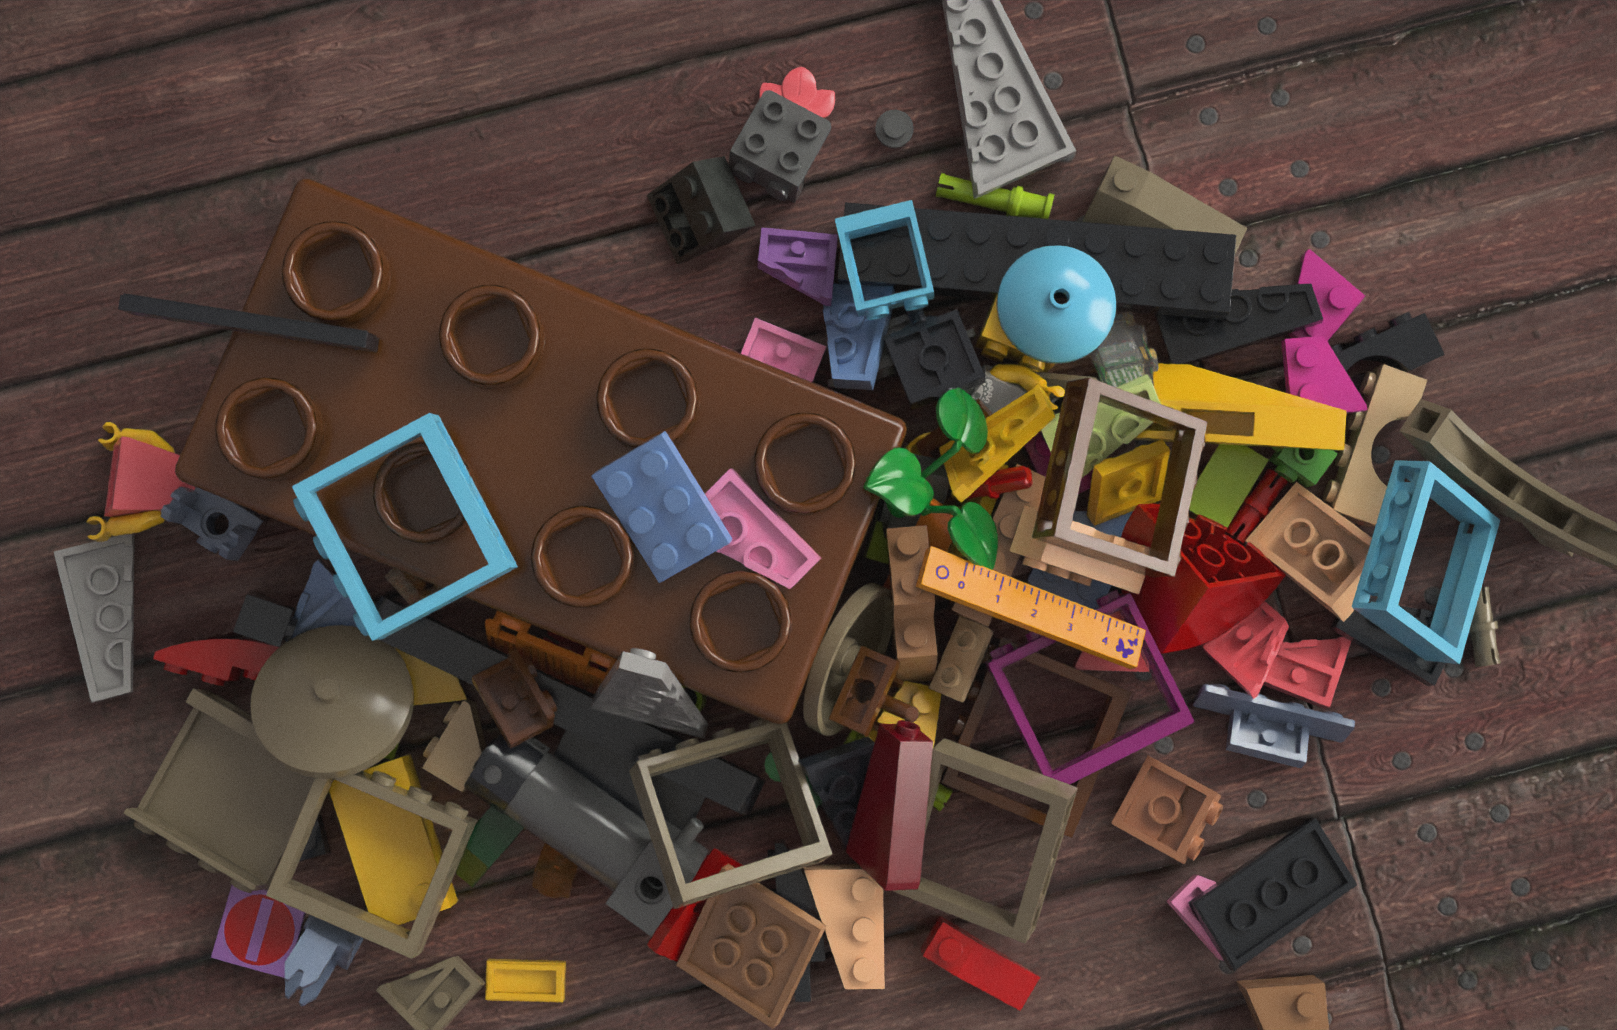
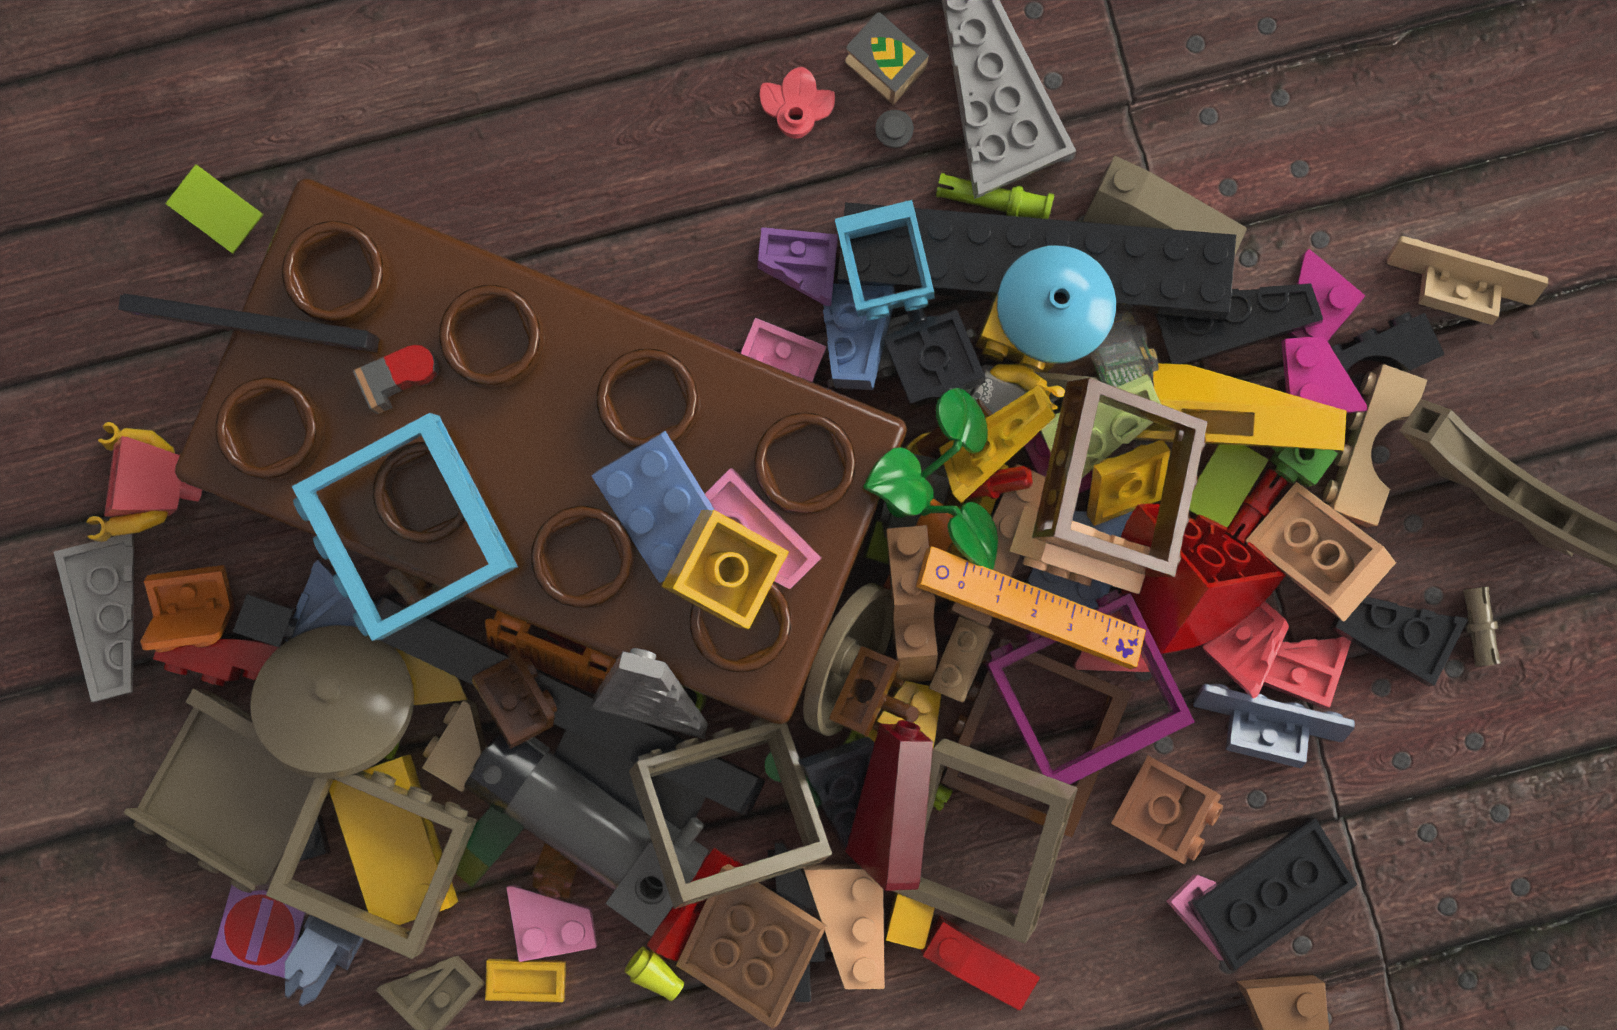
(187, 608): none -> orange bracket
(198, 513): sand blue piece -> none
(214, 209): none -> lime piece
(394, 374): none -> leg
(549, 925): none -> bright pink wing
(652, 973): none -> neon yellow cone
(700, 208): pearl dark grey slope -> none
(725, 569): none -> yellow brick
(778, 146): dark grey bracket -> none
(886, 58): none -> piece
(908, 922): none -> yellow panel
(1393, 550): medium azure window -> none
(1464, 282): none -> tan bracket

